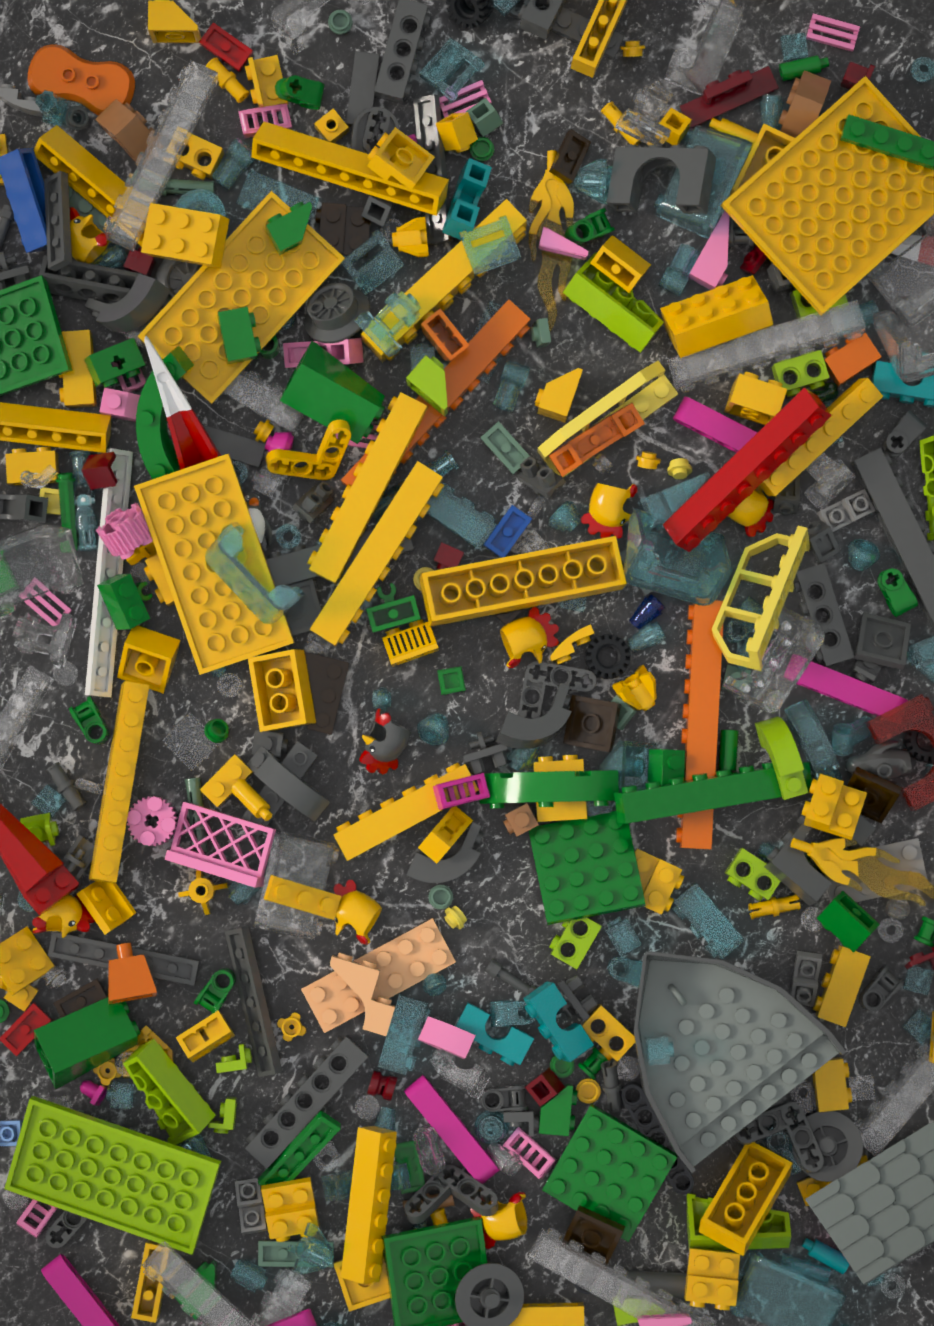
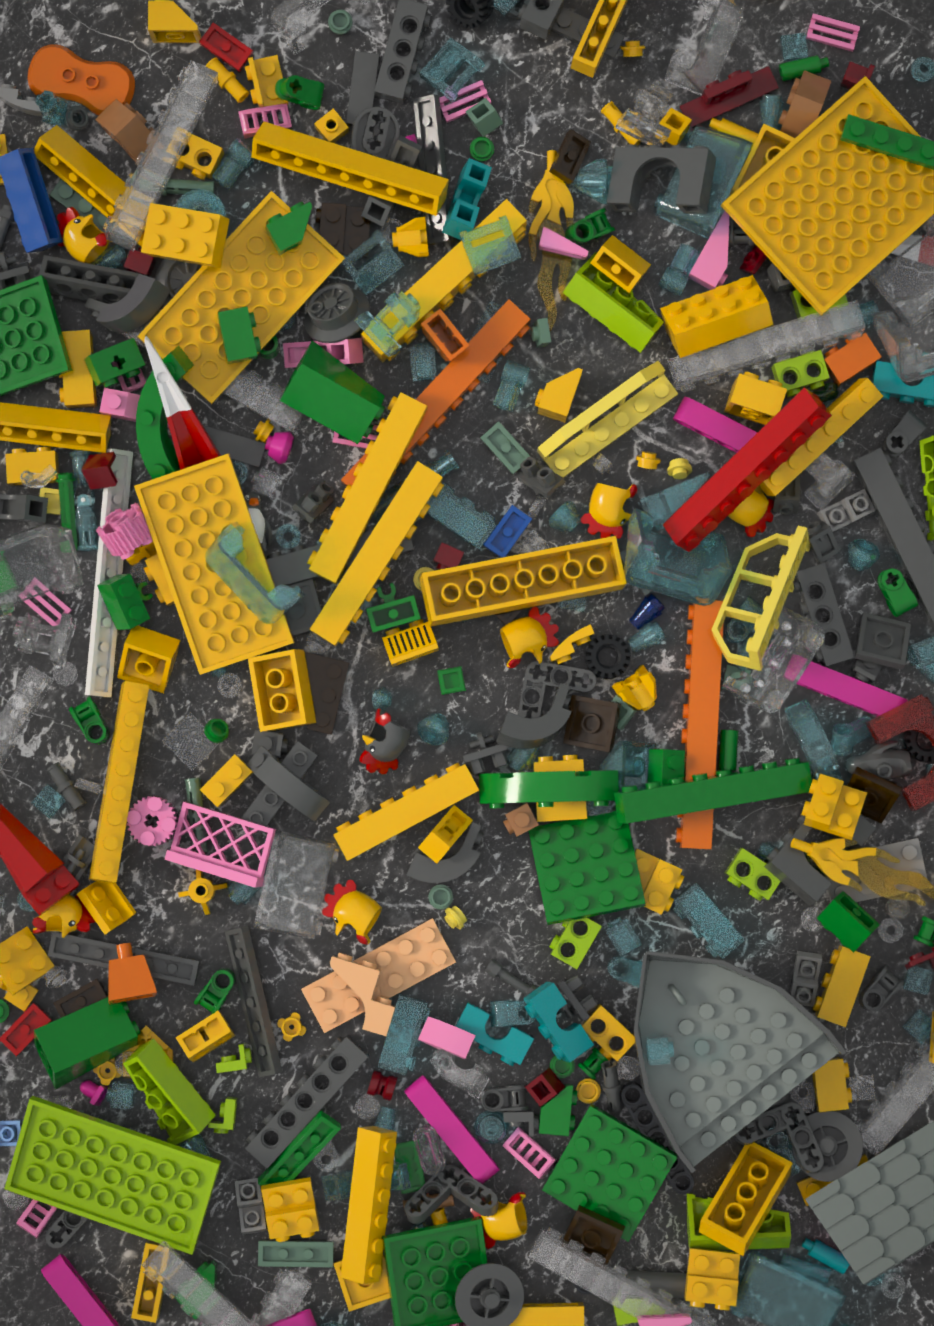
(42, 827): lime bracket -> none
(57, 221): dark grey plate -> none
(249, 1275): clear light blue brick -> none
(251, 799): yellow cylinder -> none
(259, 186): clear light blue piece -> none
(302, 897): yellow plate -> none
(313, 1251): clear light blue brick -> none
(320, 465): yellow beam -> none
(399, 158): yellow plate -> none
(429, 383): lime slope -> none
(434, 984): clear light blue plate -> none
(440, 795): dark pink slope -> none
(457, 132): yellow brick -> none
(505, 1159): clear cone -> none
(596, 439): orange slope -> none
(774, 906): yellow pin -> none
(785, 757): lime arch -> none

